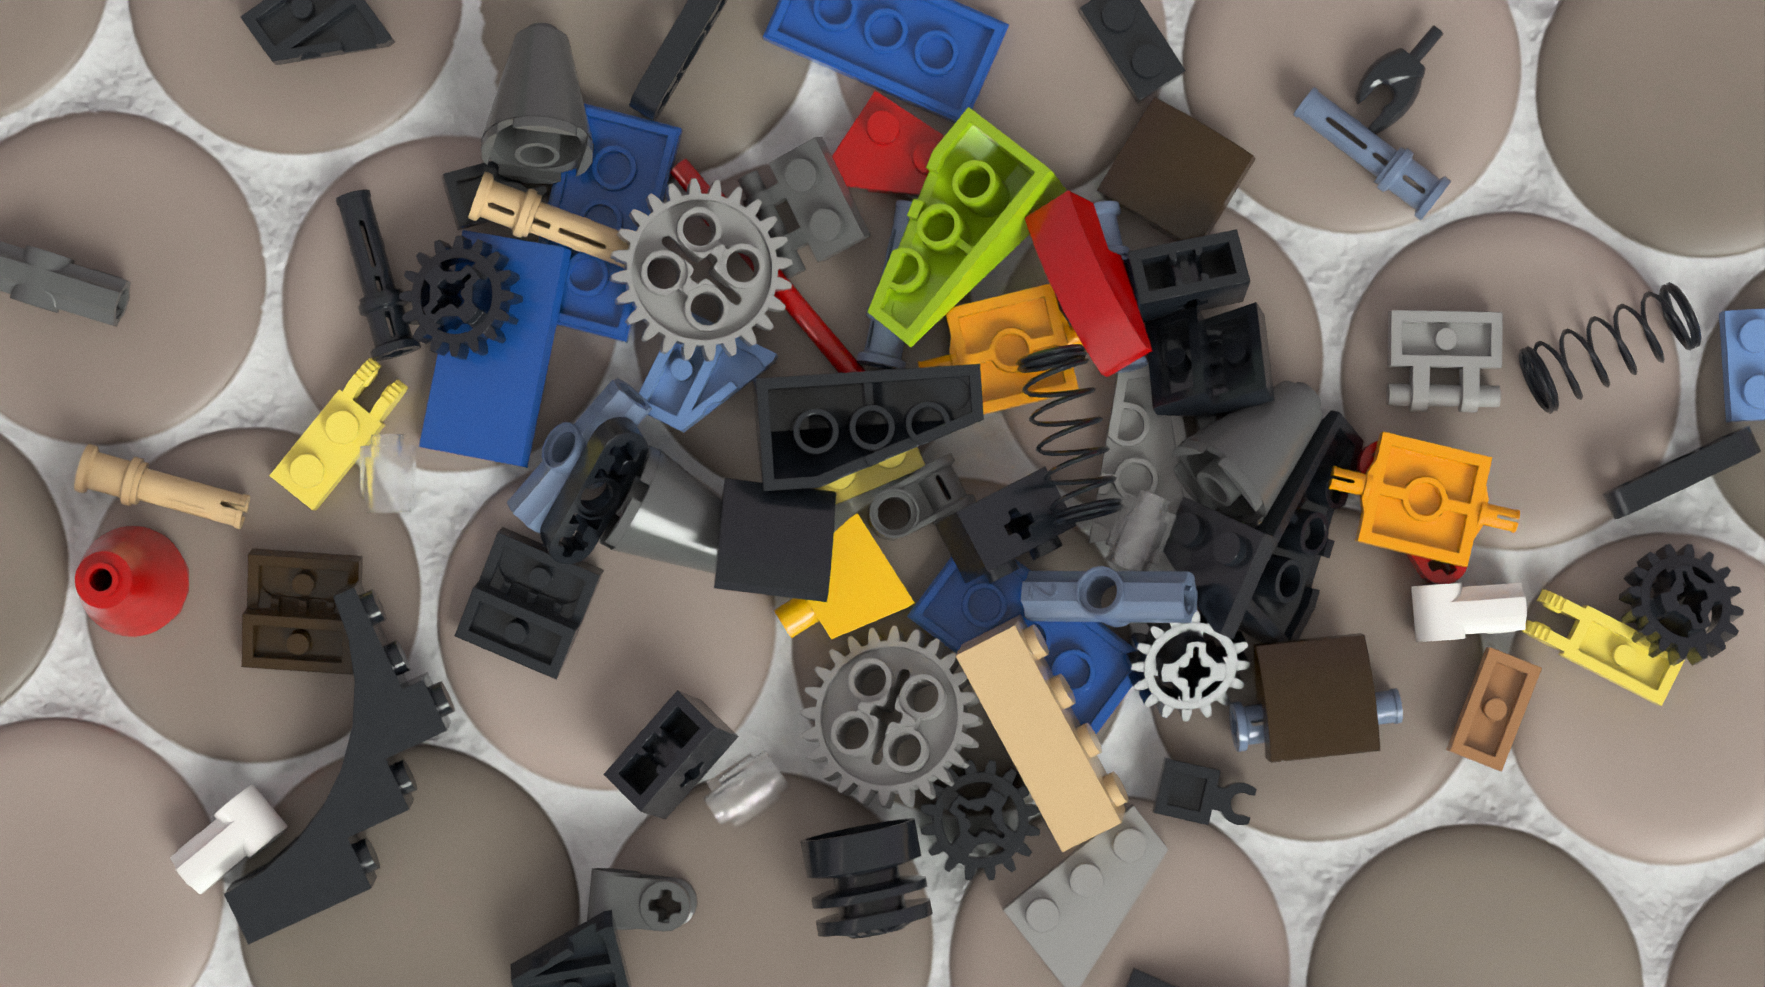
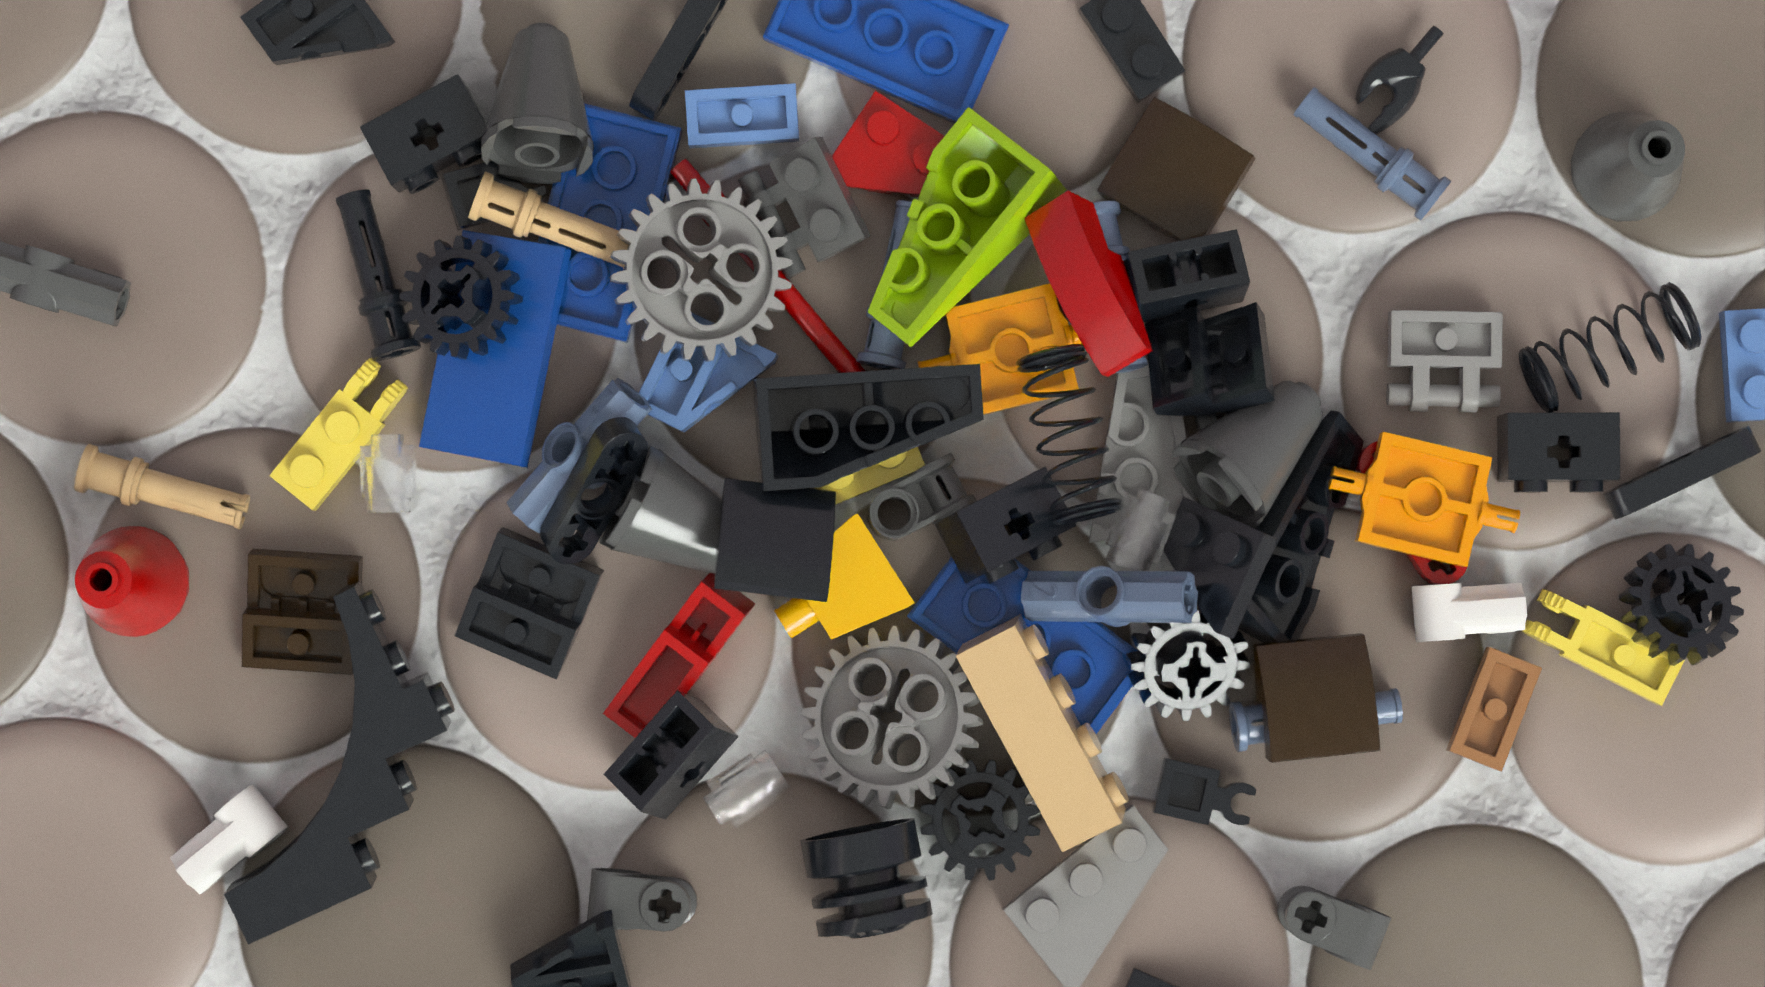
(399, 132): none -> black brick
(679, 654): none -> red slope
(742, 115): none -> medium blue plate
(1340, 926): none -> dark grey piece
(1591, 442): none -> black brick
(1628, 165): none -> dark grey cone

